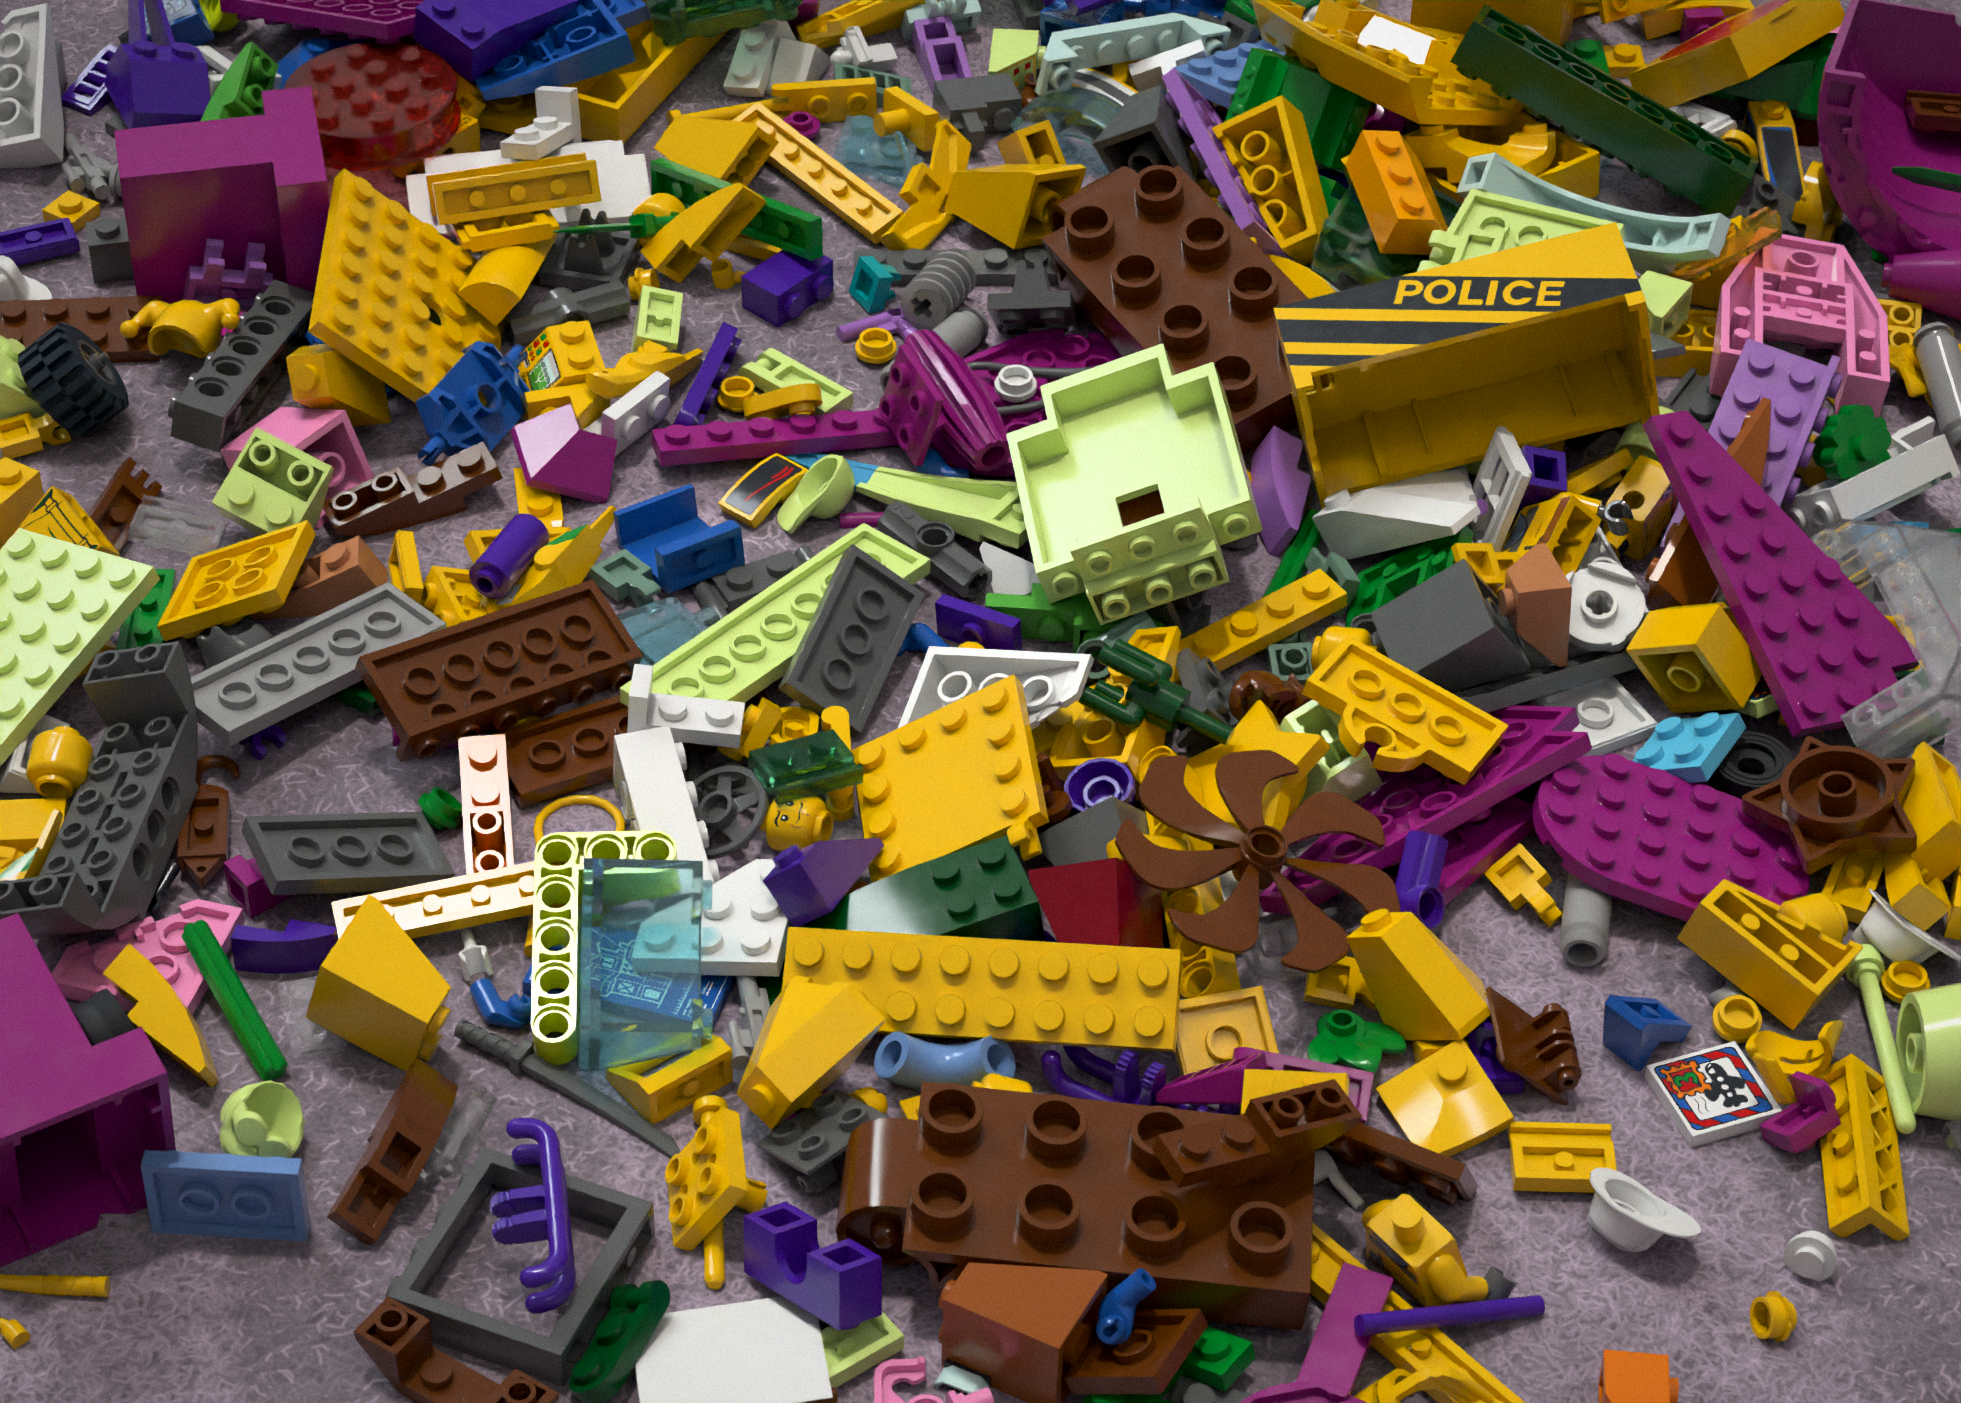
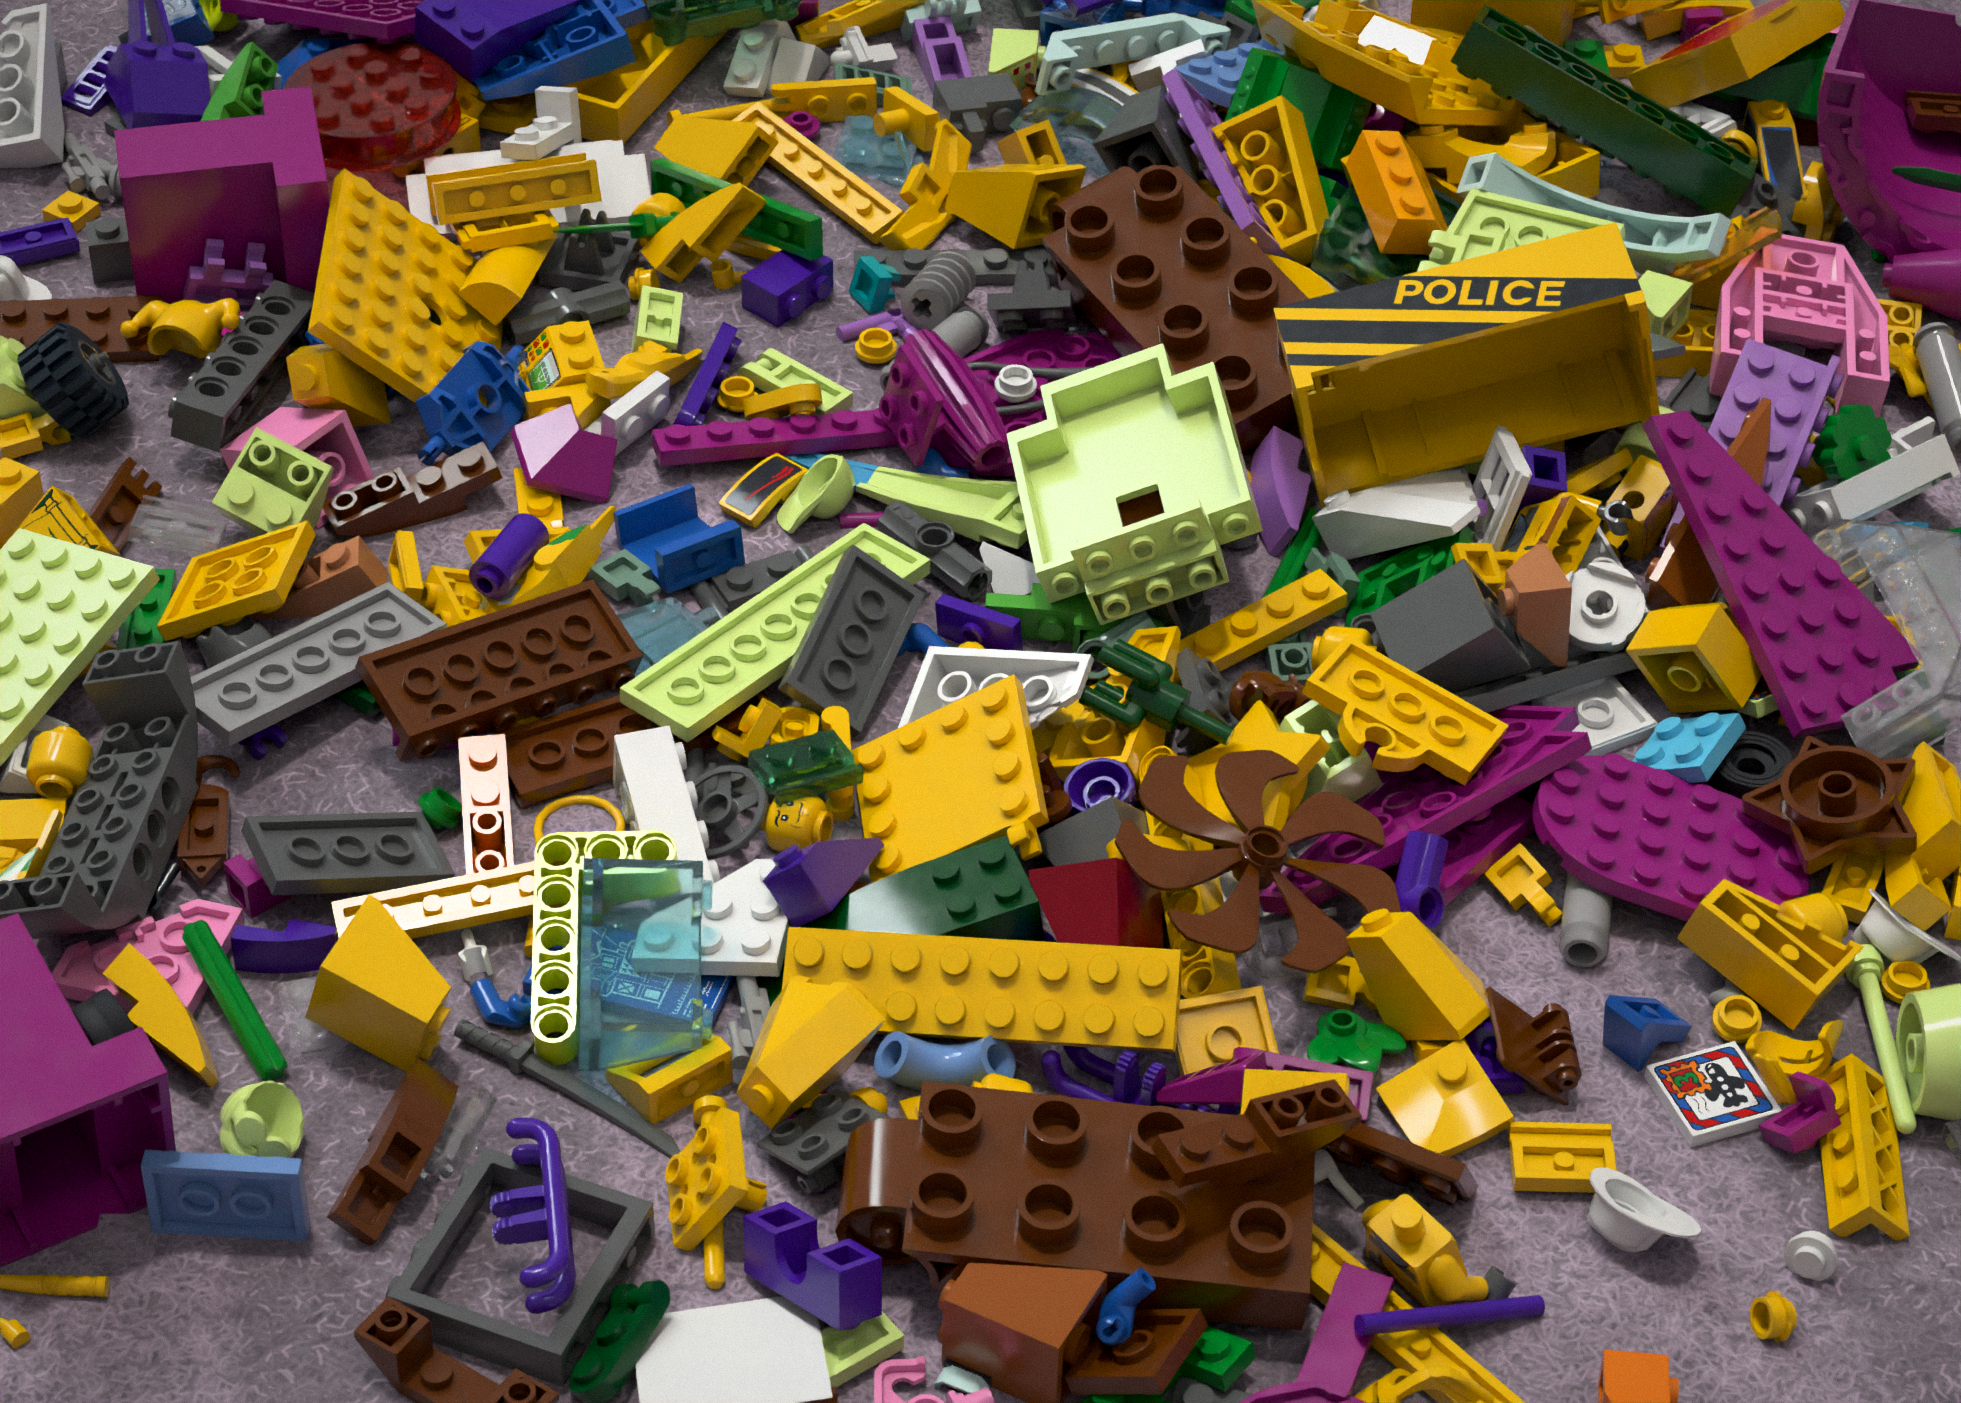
(689, 718): white bracket -> none

